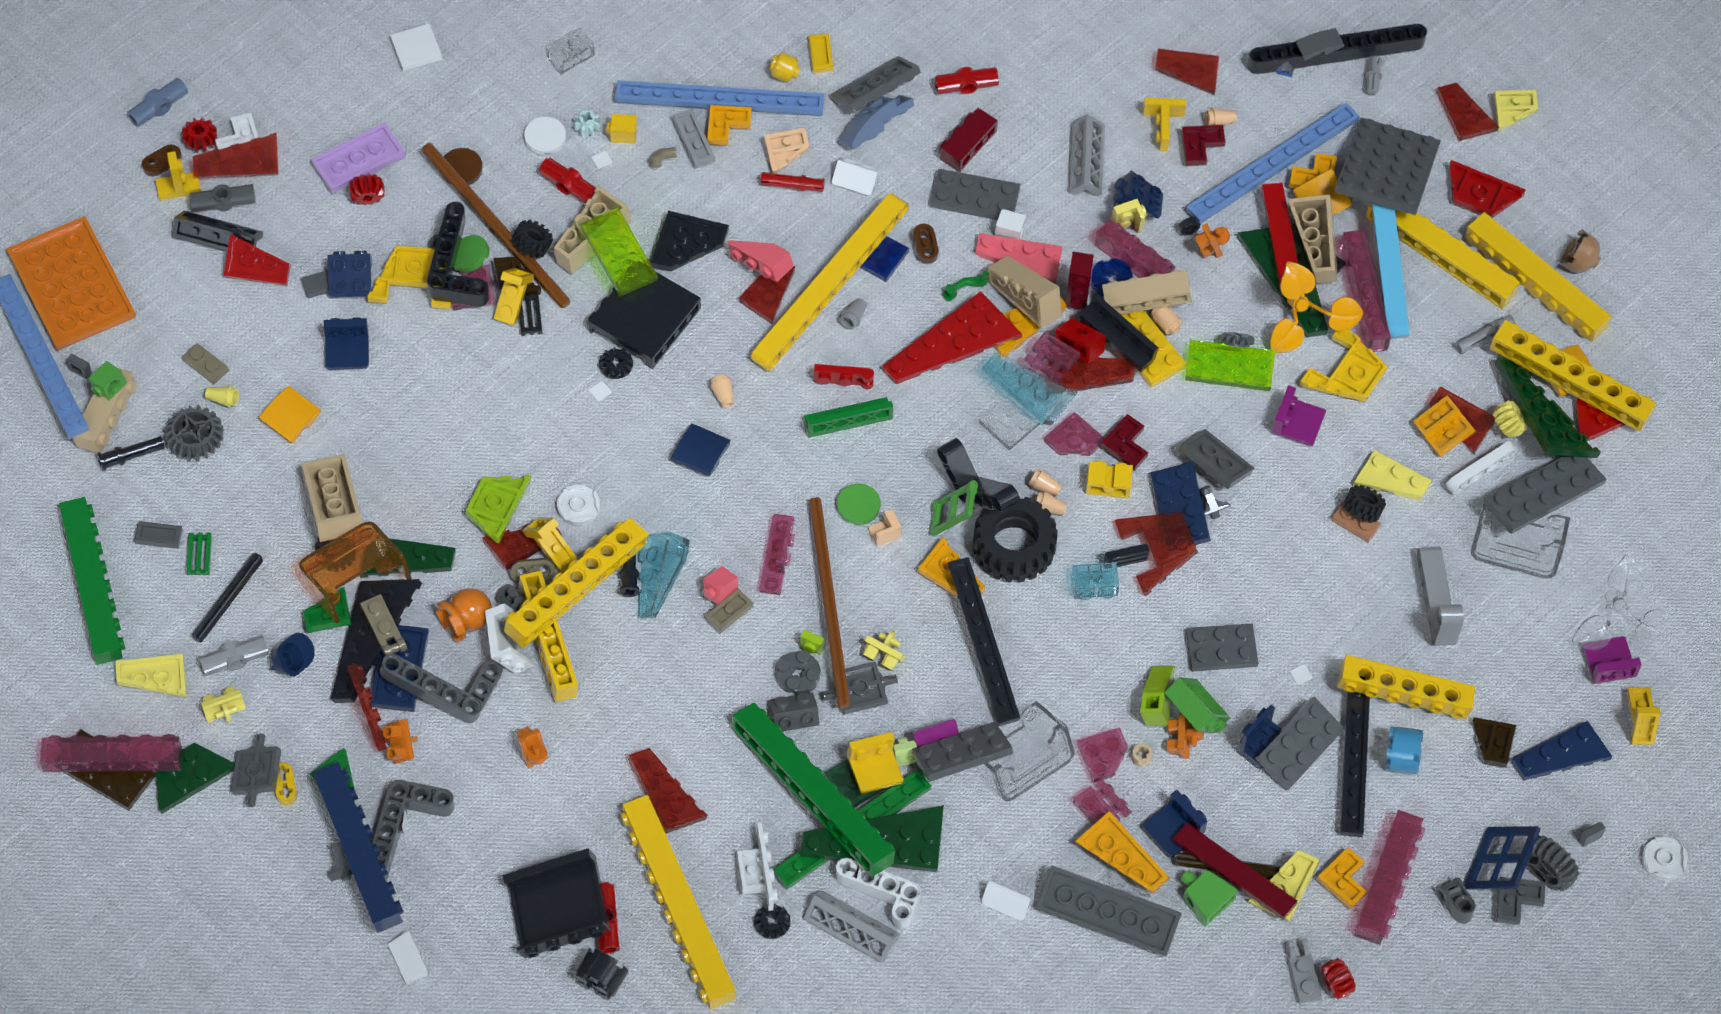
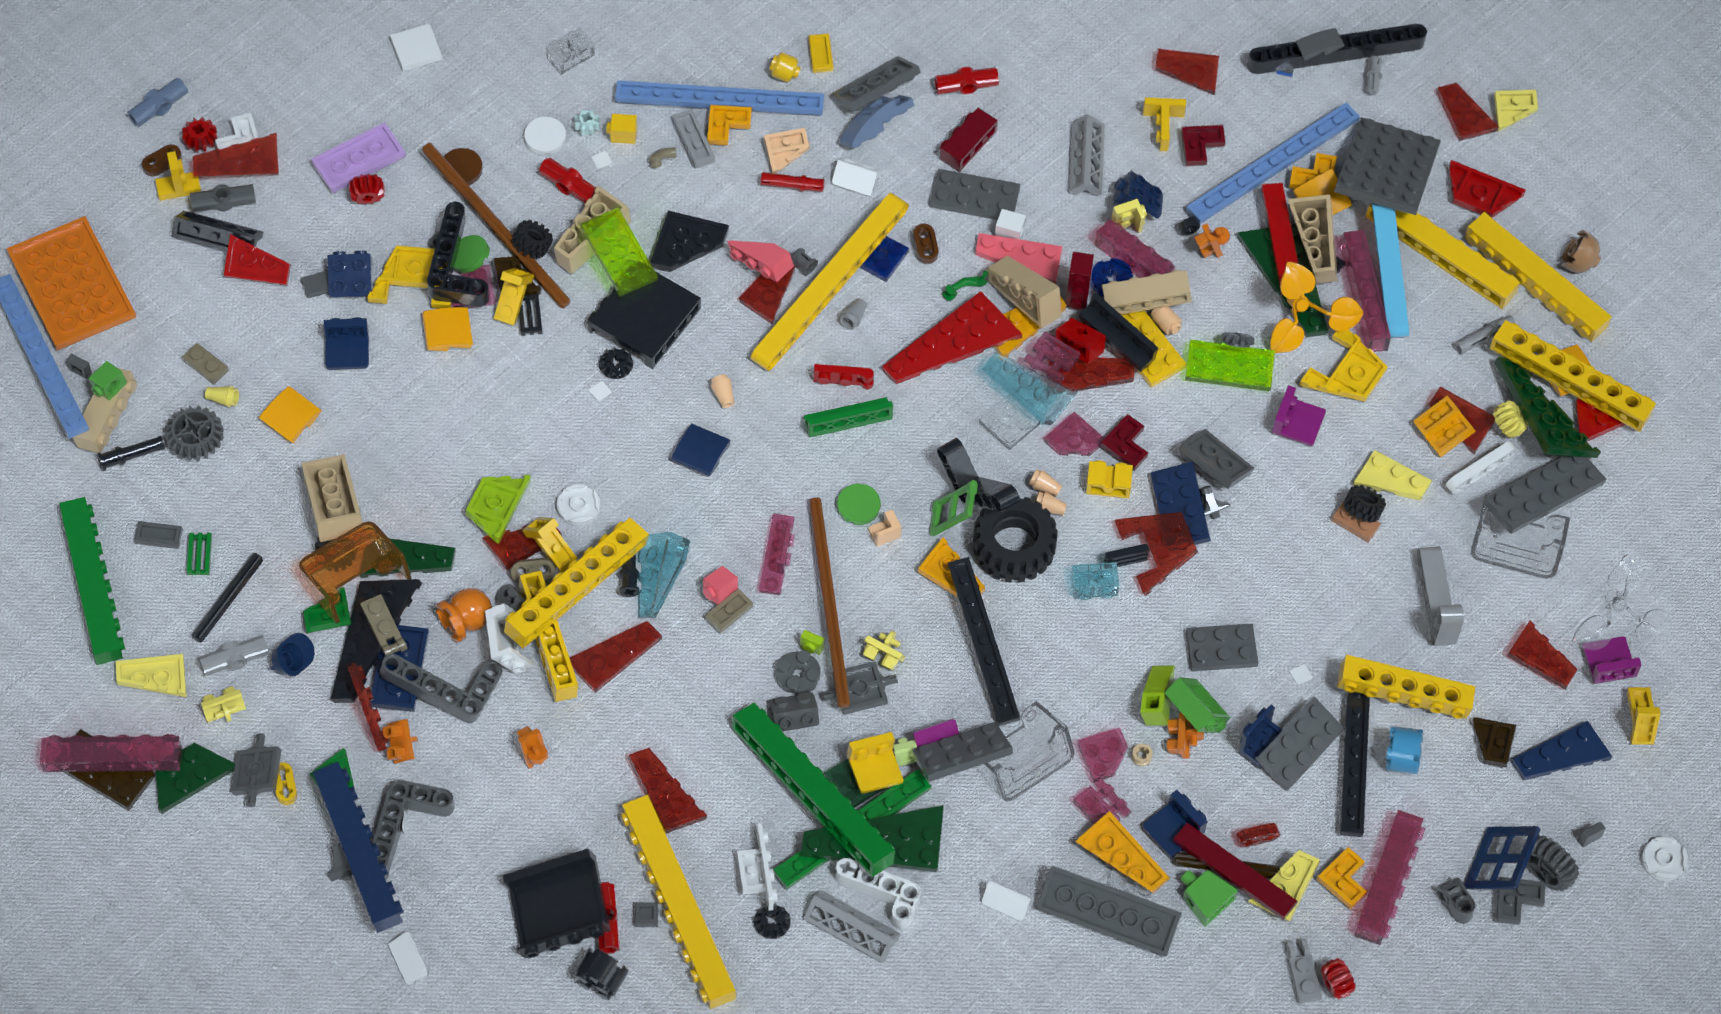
(447, 328): none -> light orange slope
(609, 658): none -> clear red wing
(646, 914): none -> dark grey tile
(804, 261): none -> dark grey bush
(1218, 116): light nougat cone -> none
(1258, 835): none -> clear red beam
(1541, 657): none -> clear red wing

